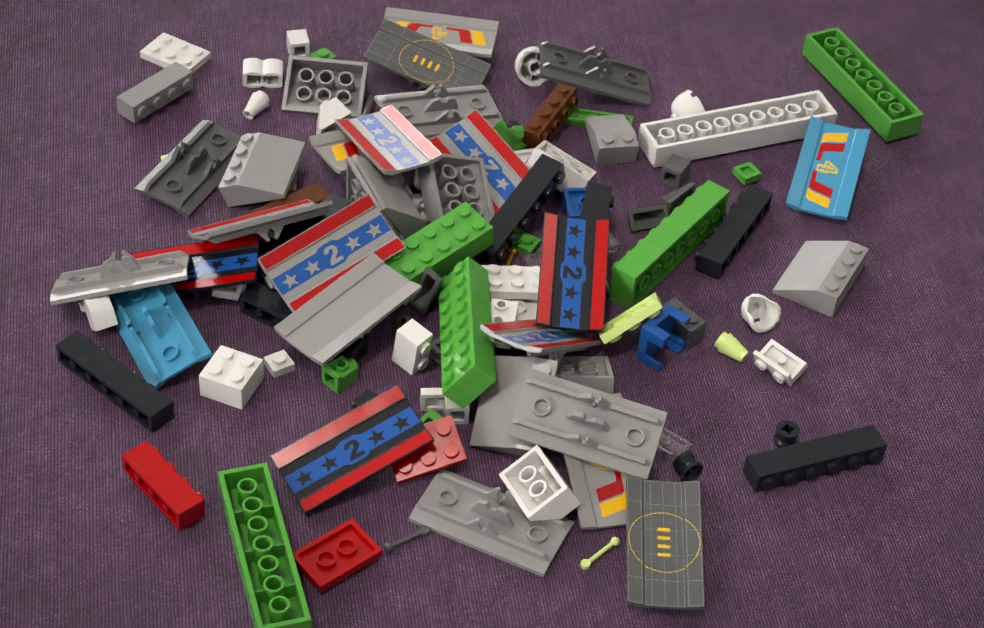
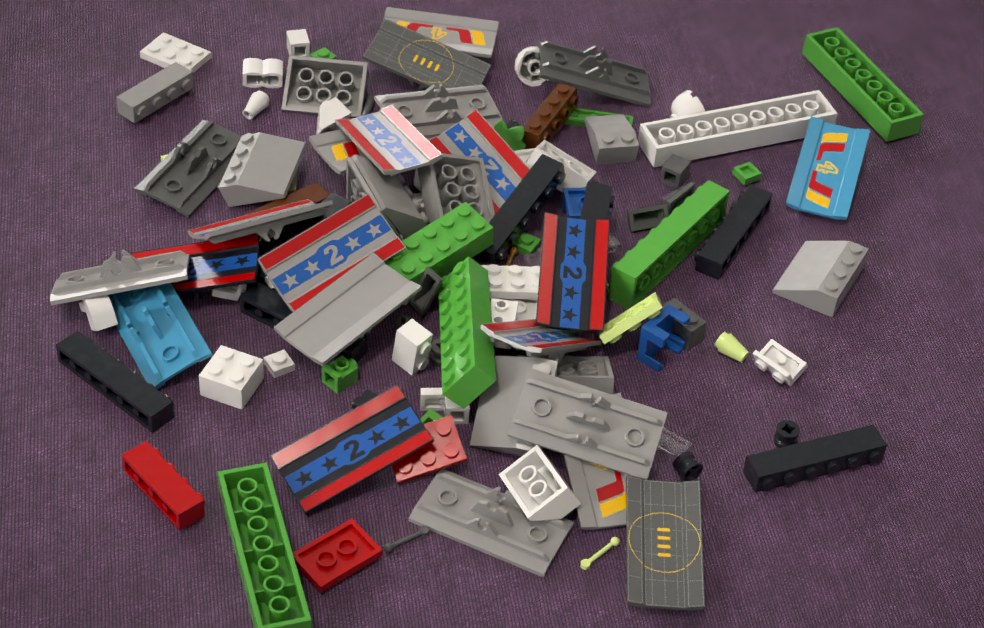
(760, 307): white hair -> none

